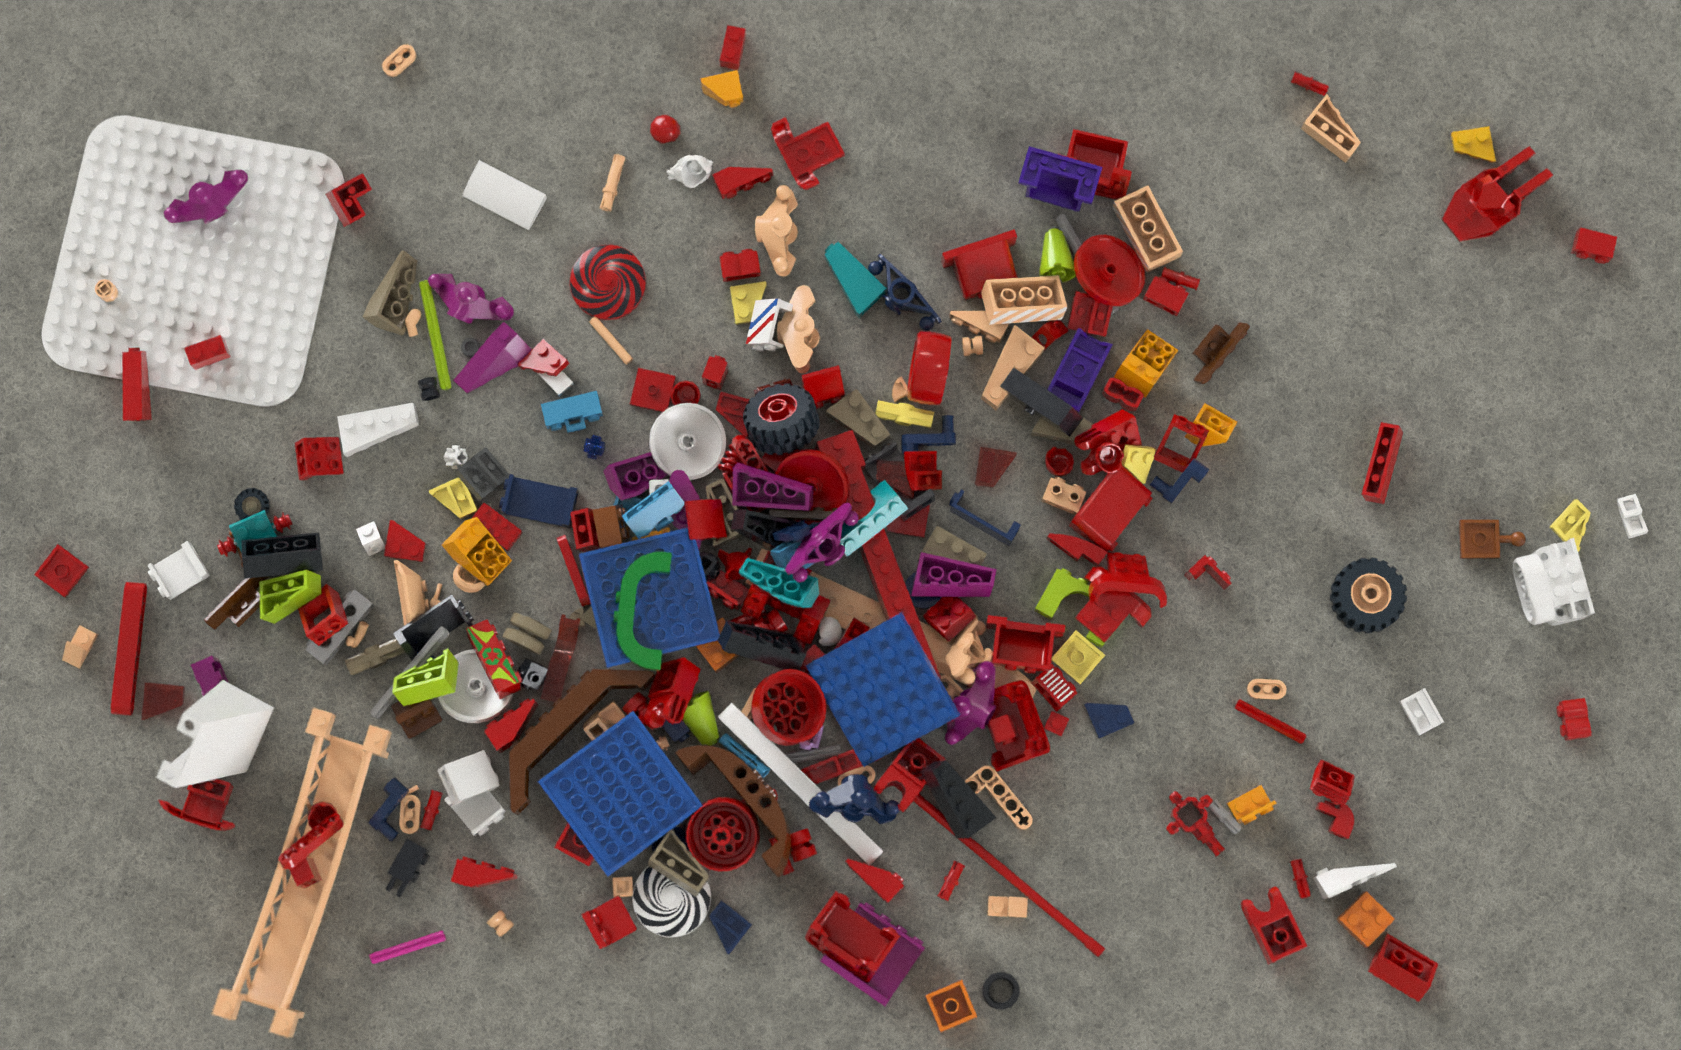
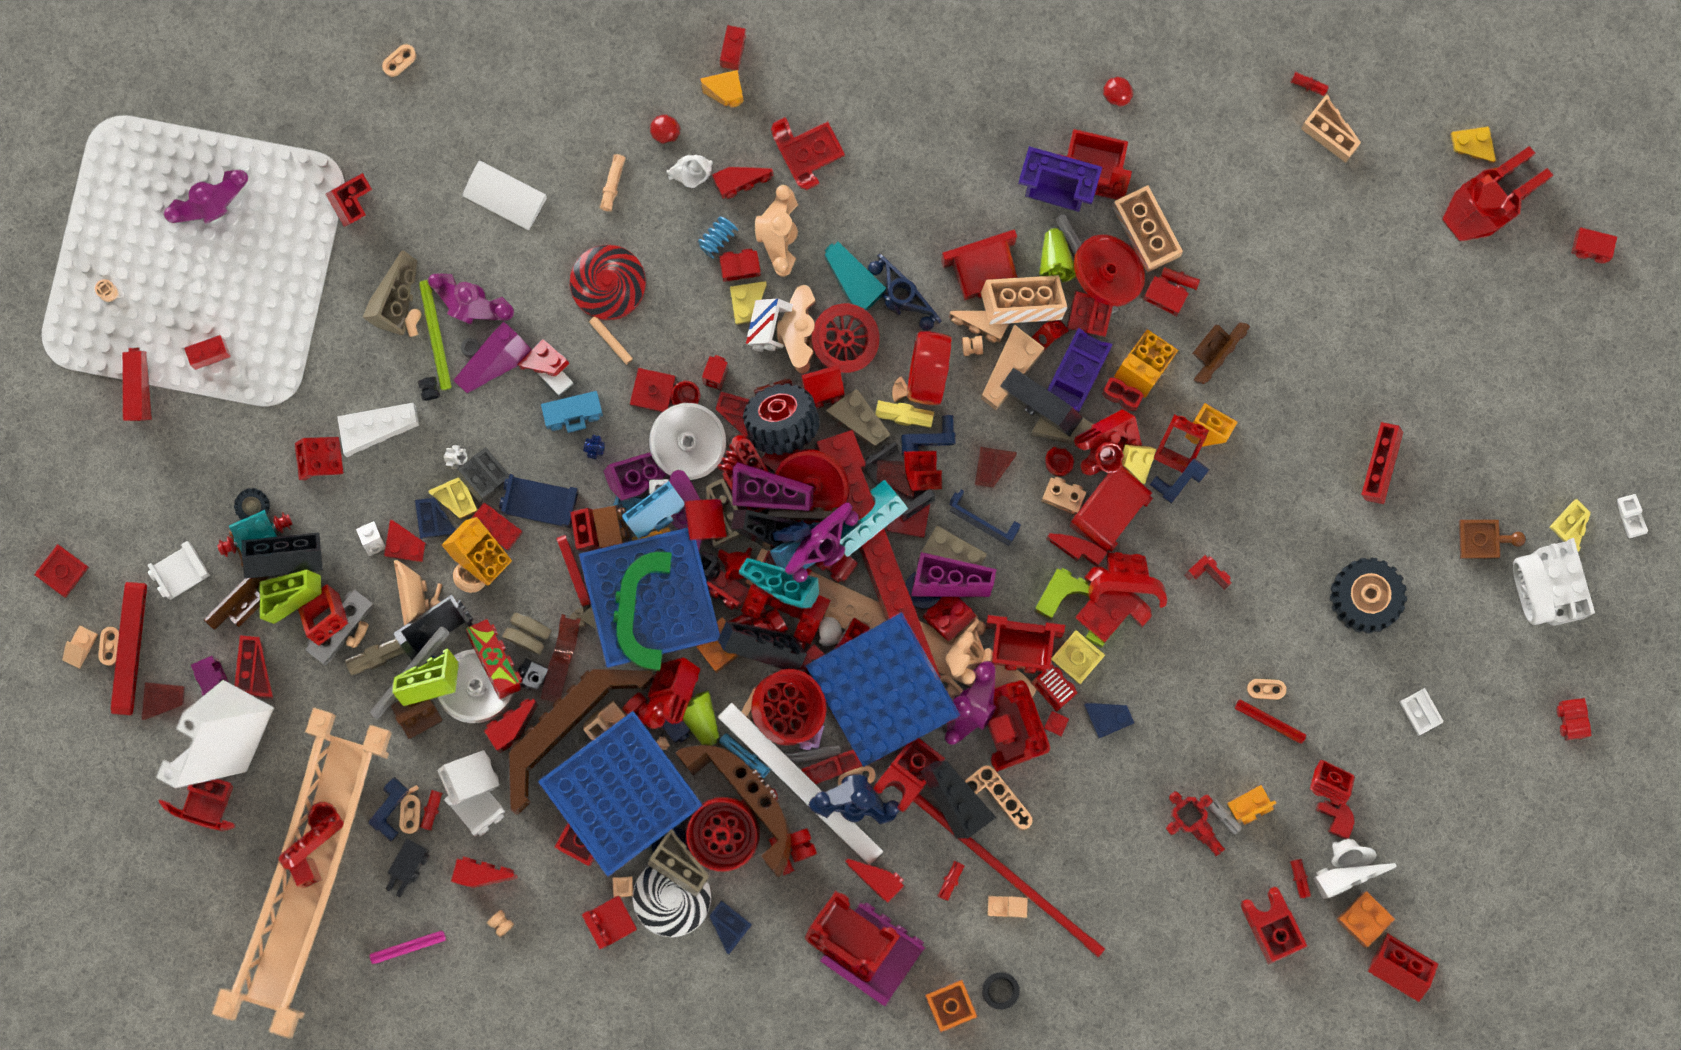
(107, 646): none -> light nougat plate
(251, 668): none -> red wedge
(431, 519): none -> dark blue wing
(716, 236): none -> dark azure piece
(841, 569): none -> red brick
(865, 321): none -> red piece
(1118, 91): none -> red hair
(1350, 854): none -> white piece

